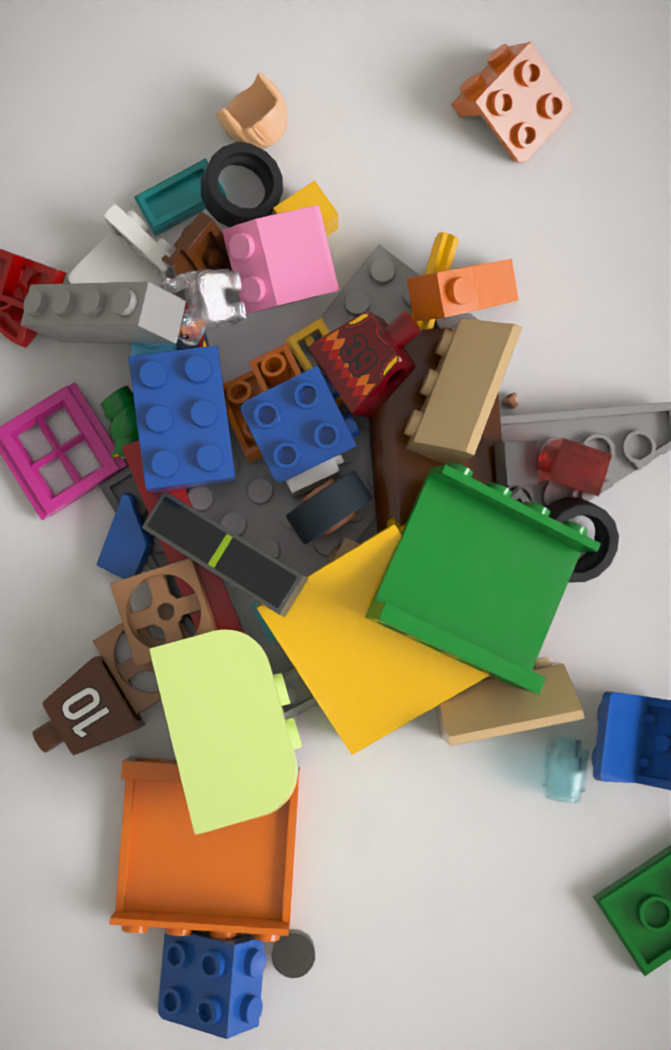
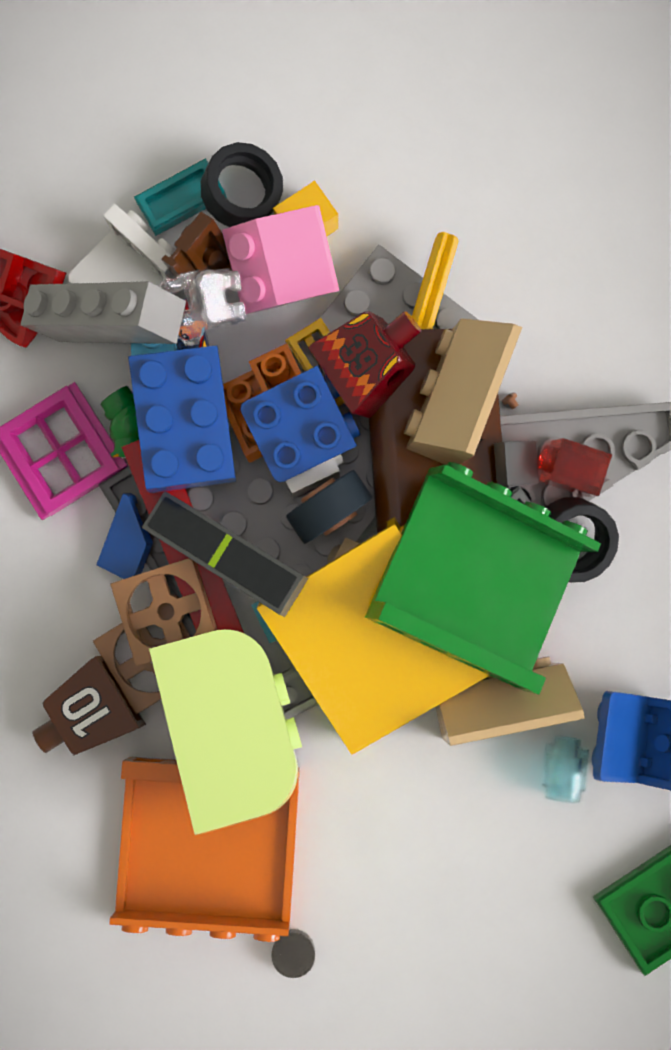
(212, 983): blue bracket -> none
(256, 114): light nougat hair -> none
(462, 290): orange slope -> none
(515, 99): bracket -> none

